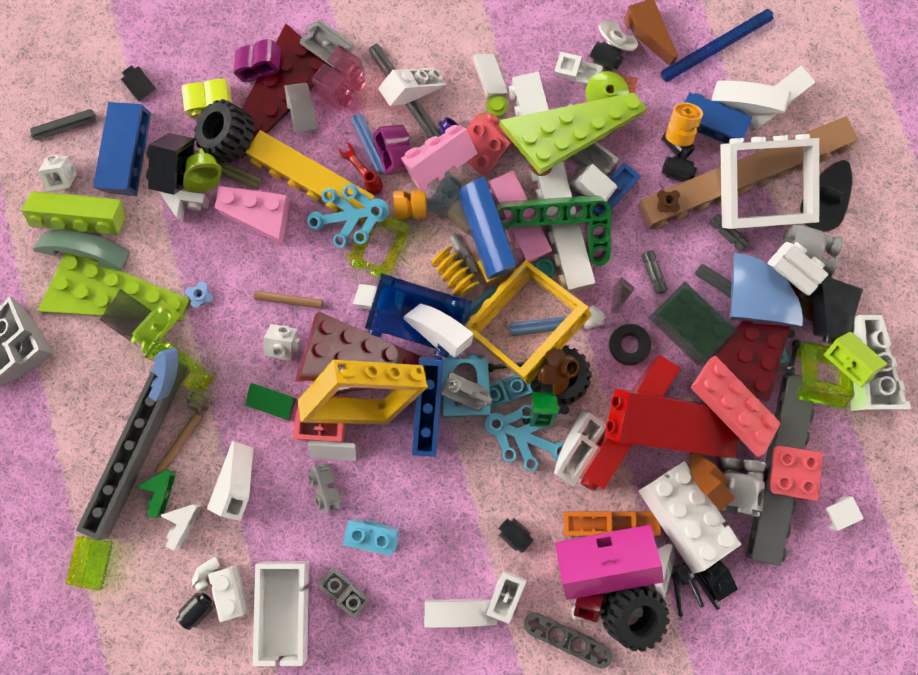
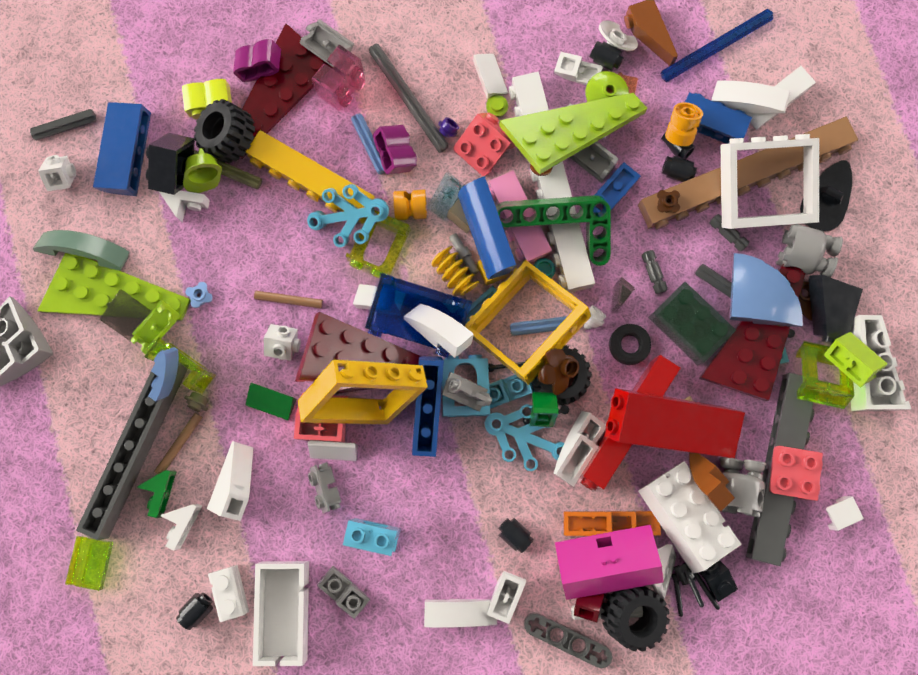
(74, 212): lime brick -> none
(137, 82): black bracket -> none
(201, 574): white arm -> none
(257, 210): bright pink wedge -> none
(301, 107): light grey slope -> none
(371, 181): red brick -> none
(410, 84): white slope -> none
(438, 156): bright pink wedge -> none
(591, 182): white slope -> none
(736, 406): coral plate -> none
(790, 370): black hinge -> none
(798, 268): white brick -> none

